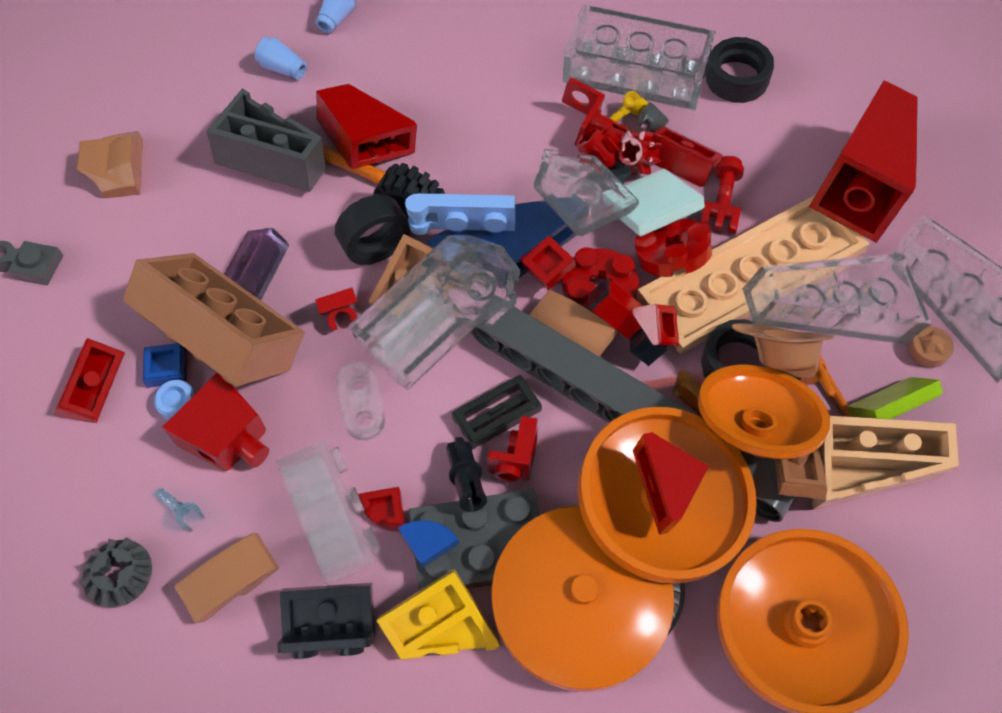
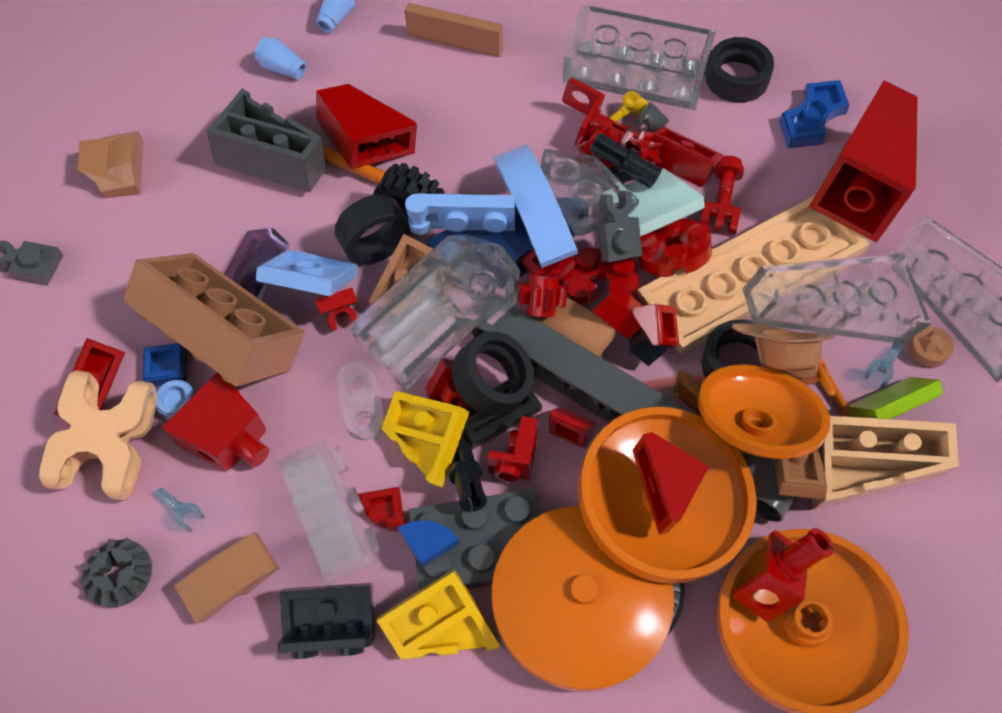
(98, 435): none -> light nougat piece
(307, 272): none -> light blue tile
(425, 432): none -> yellow wing
(442, 387): none -> red tile
(454, 29): none -> nougat tile
(513, 360): none -> black tyre
(536, 205): none -> light blue slope
(542, 294): none -> red gear
(571, 426): none -> red slope
(620, 233): none -> dark grey plate
(625, 160): none -> black axle
(784, 572): none -> red bracket
(807, 122): none -> blue tile
(885, 365): none -> clear light blue hand

